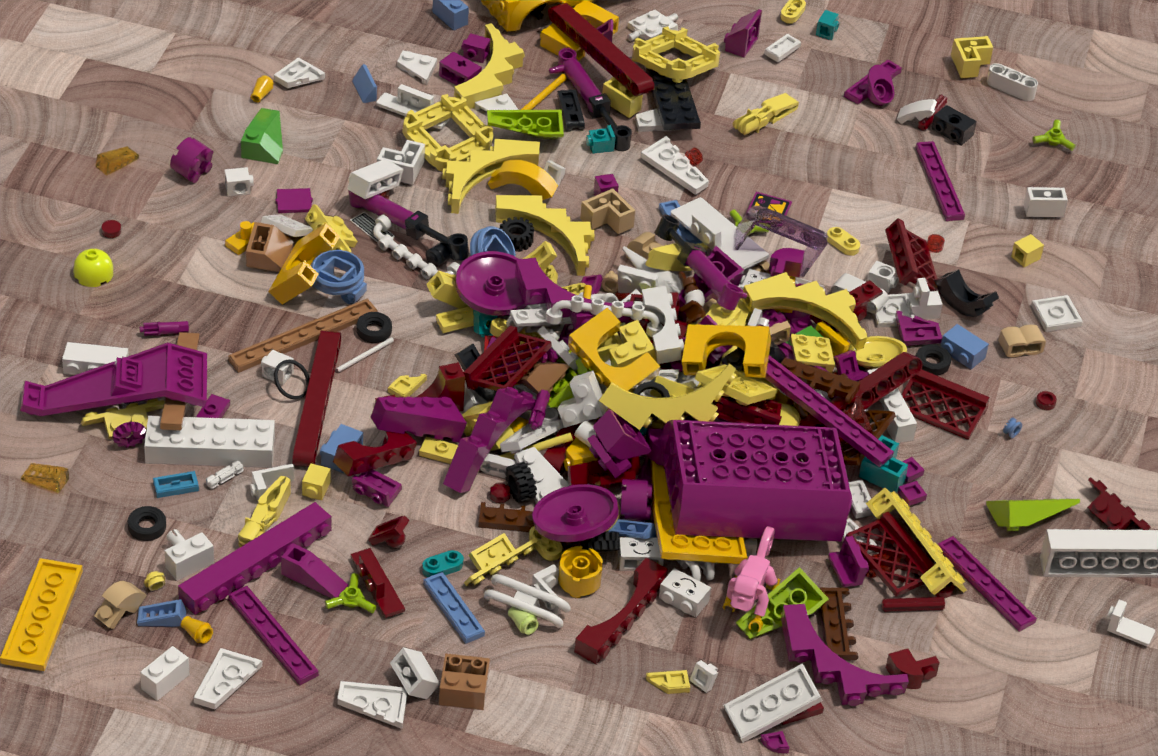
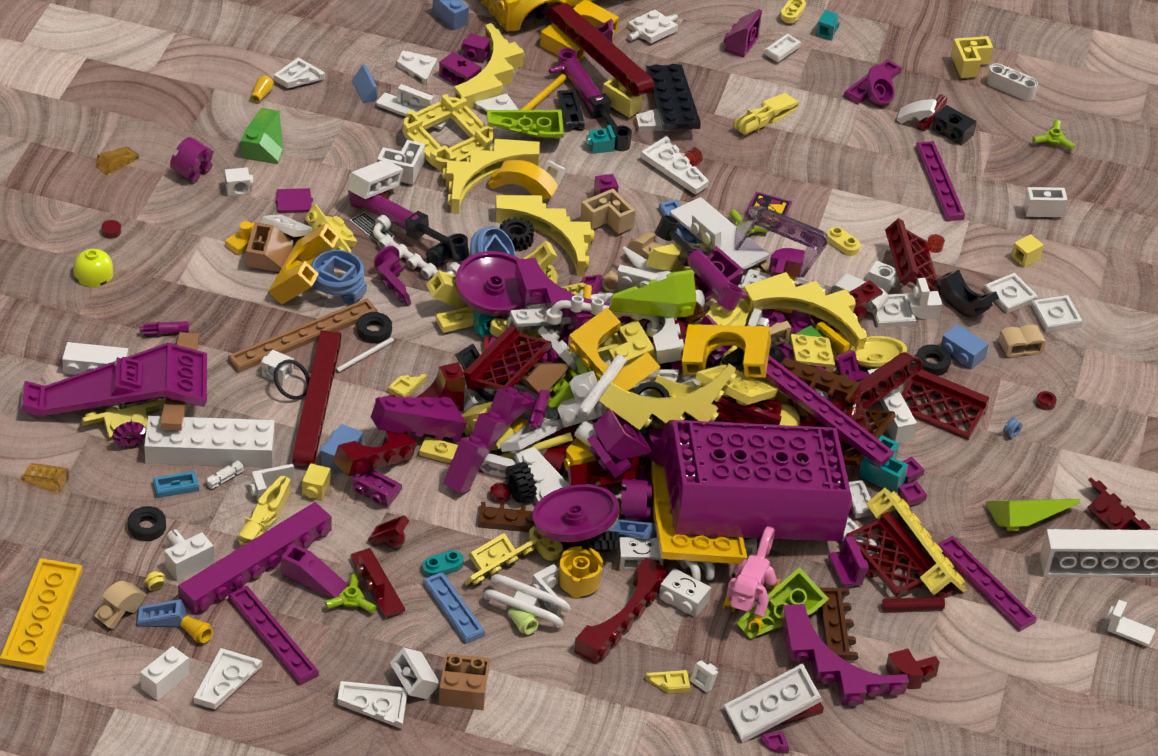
(214, 407): magenta plate -> none
(389, 267): none -> magenta piece
(602, 385): none -> white axle
(647, 54): light yellow plate -> none
(664, 298): none -> lime wedge
(917, 330): magenta wing -> none
(1012, 293): none -> white tile

